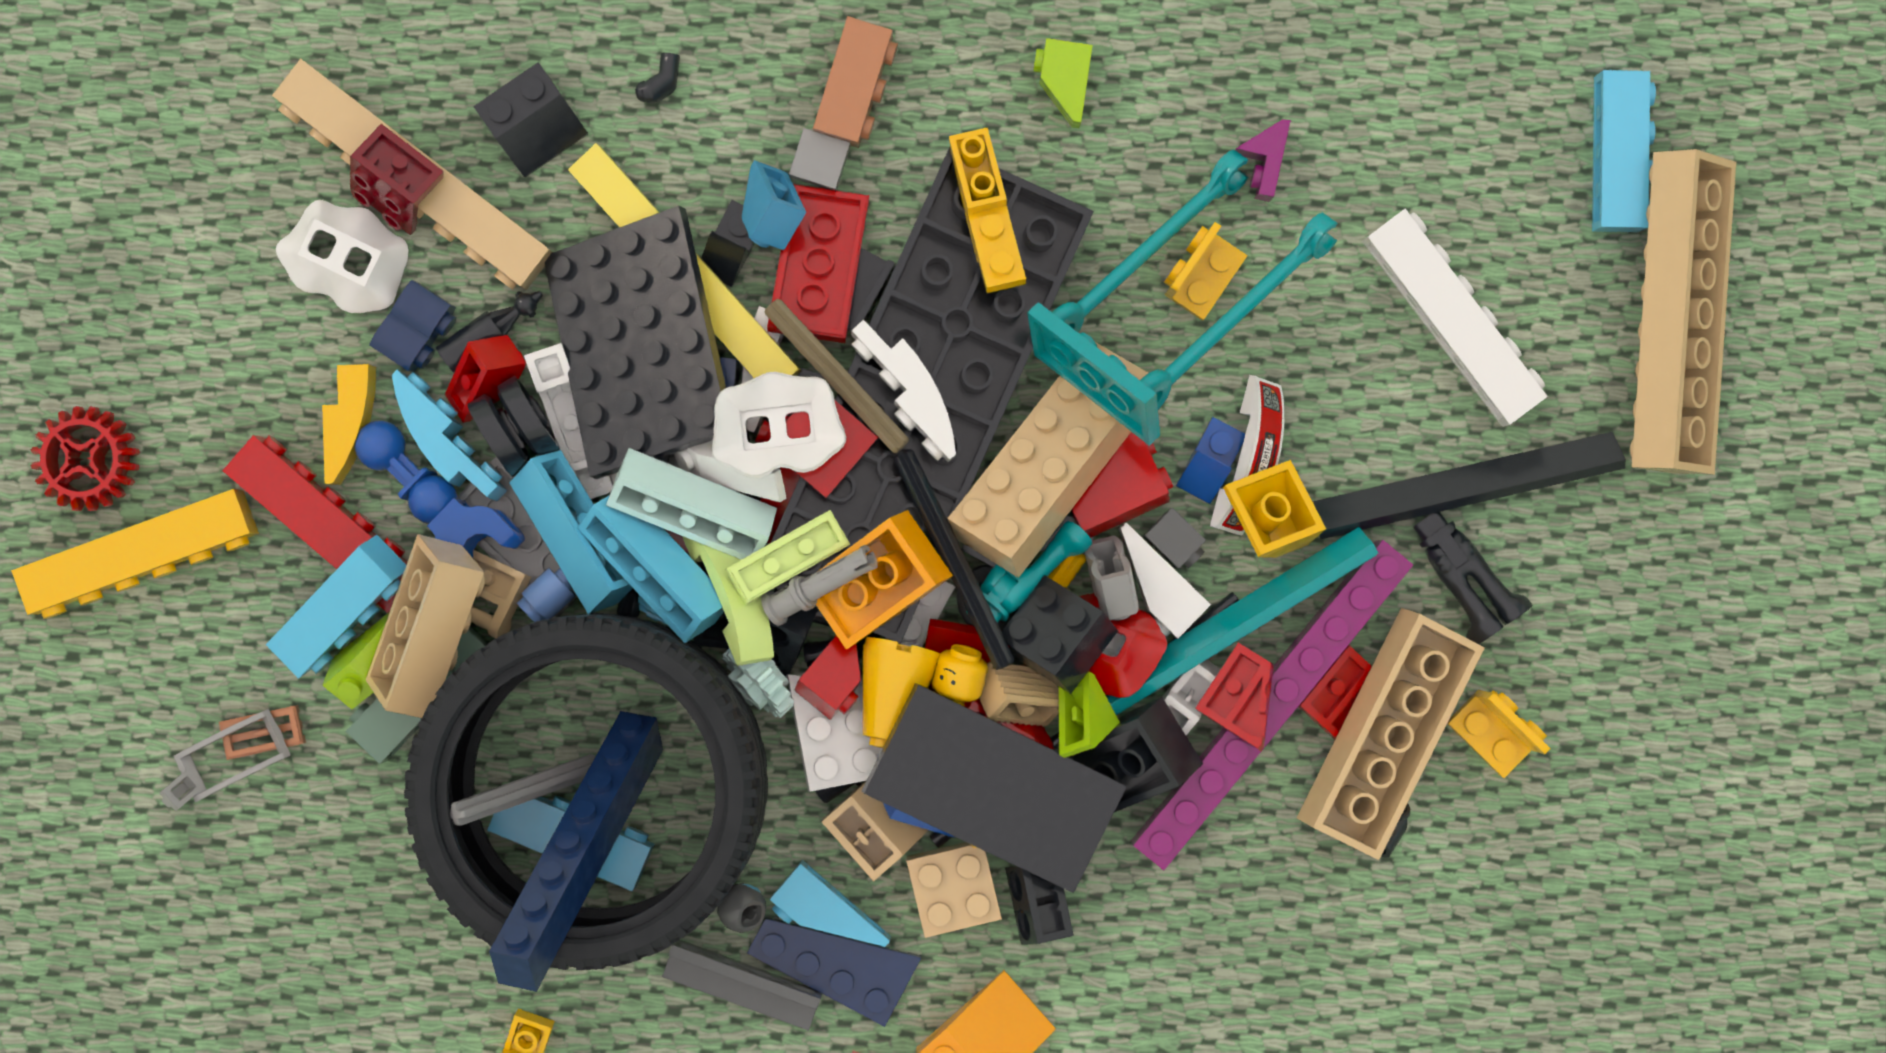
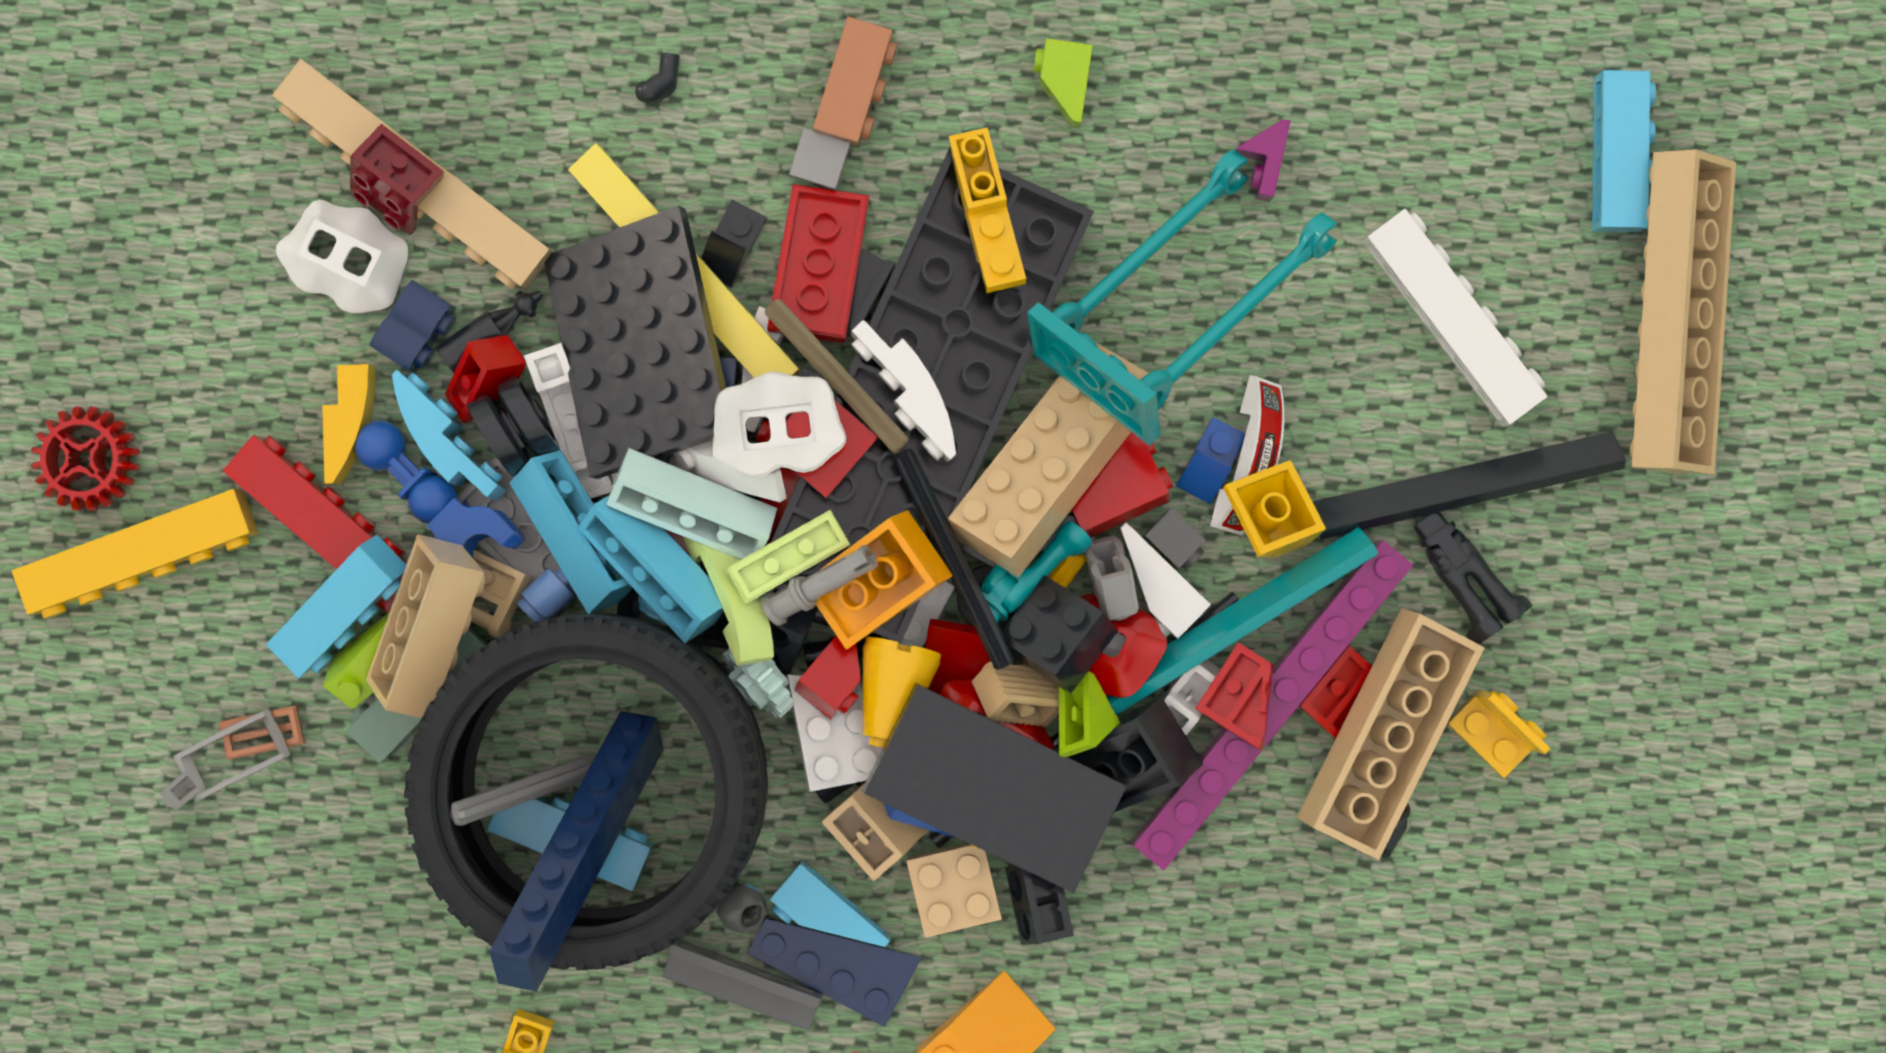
(531, 120): black slope -> none
(771, 206): dark azure slope -> none
(960, 674): yellow head -> none
(1206, 274): yellow bracket -> none

